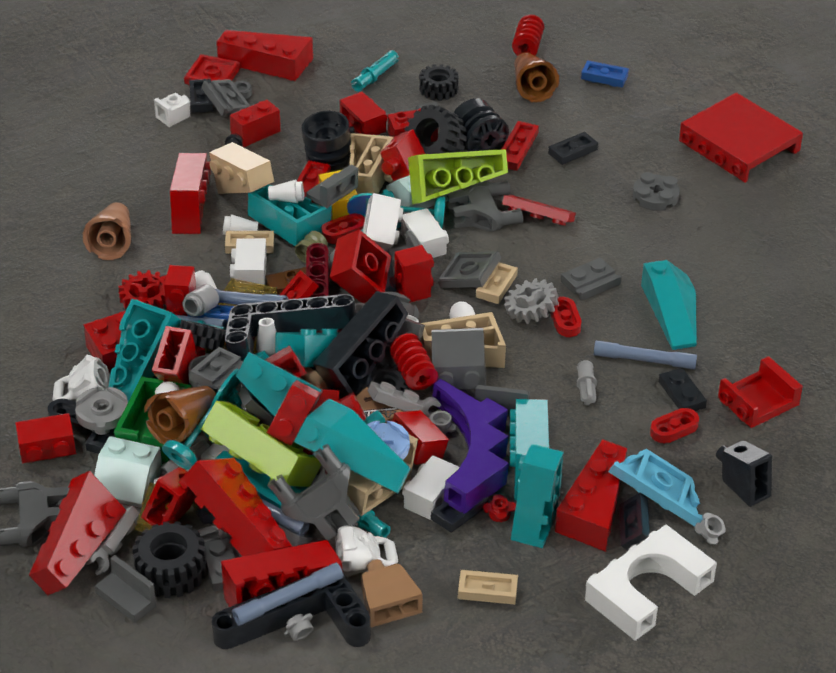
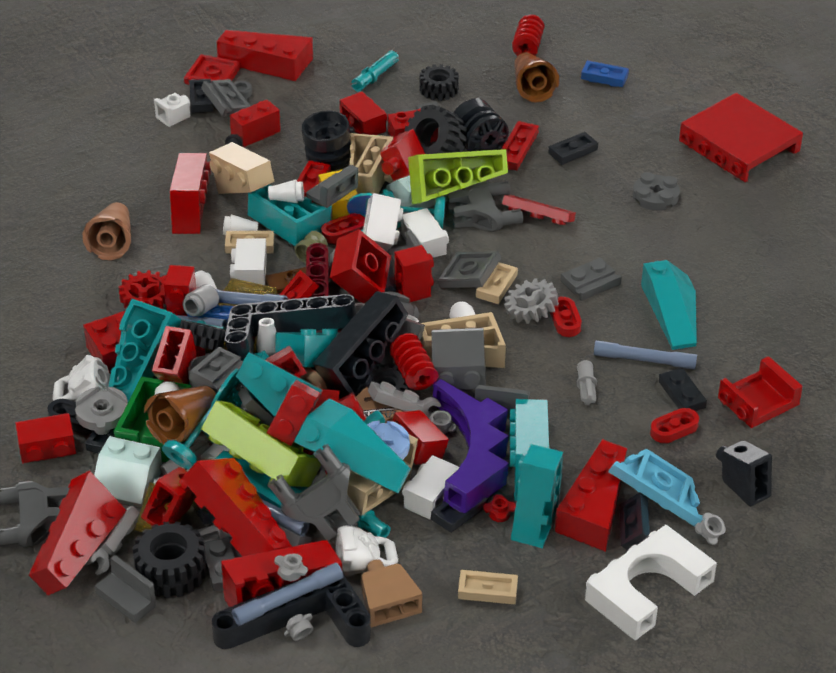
(290, 567): none -> light grey plate

